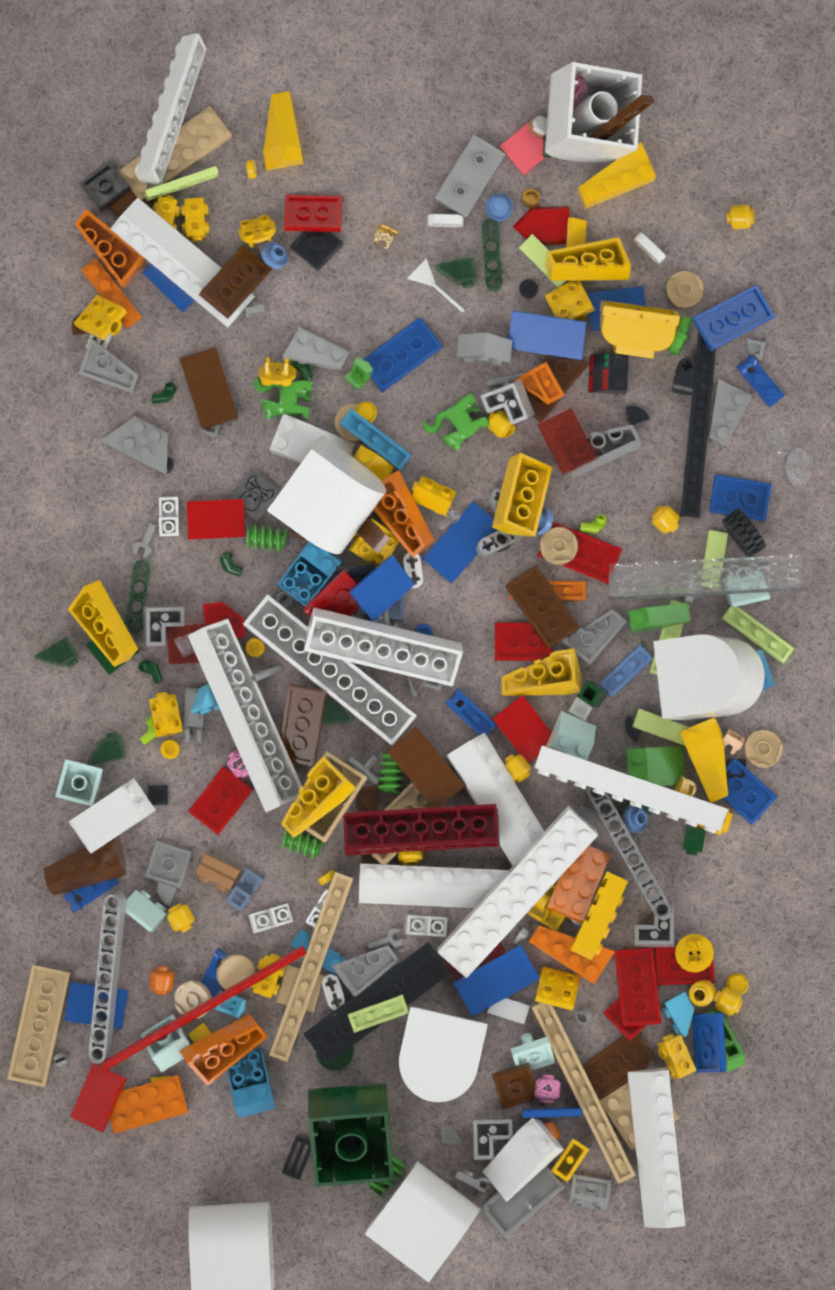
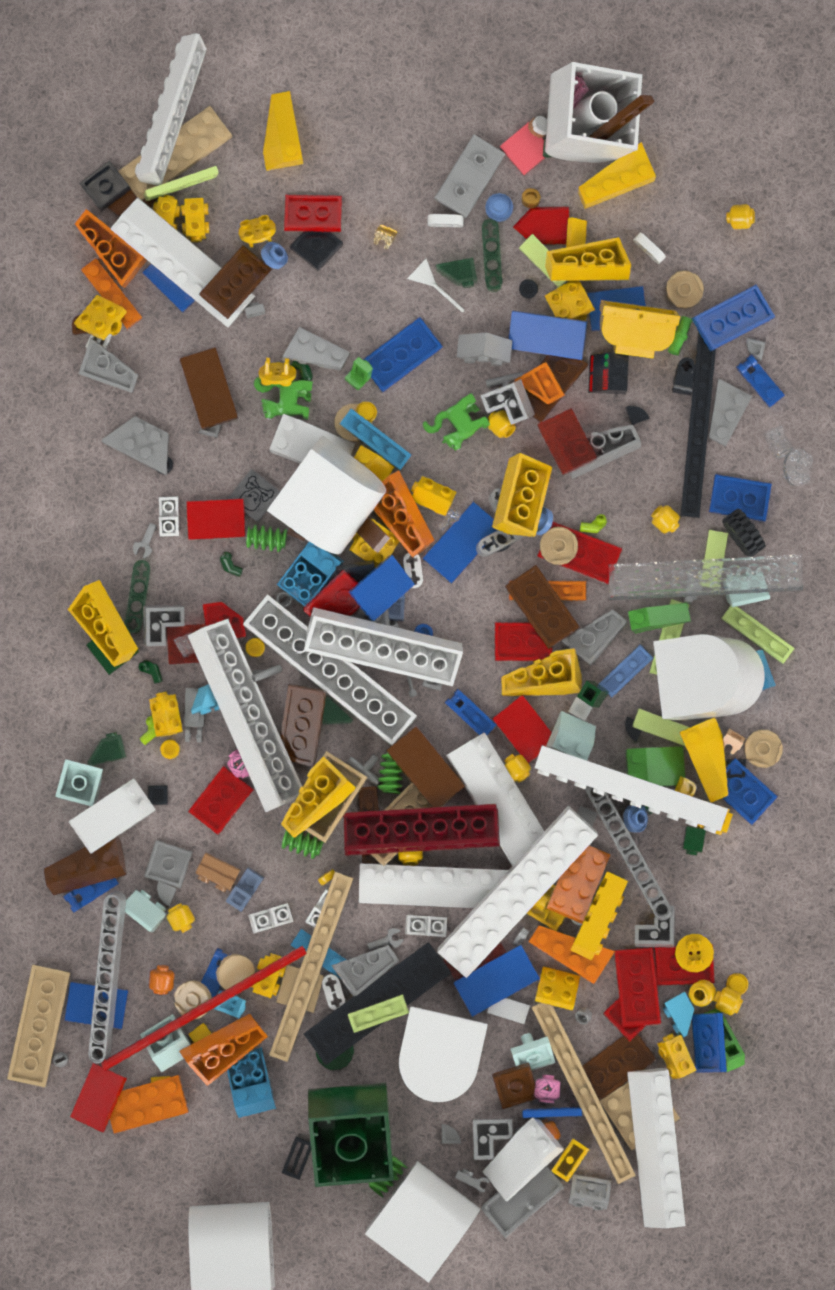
(59, 654): clear green slope -> none
(166, 395): dark green arm -> none
(251, 169): yellow tile -> none

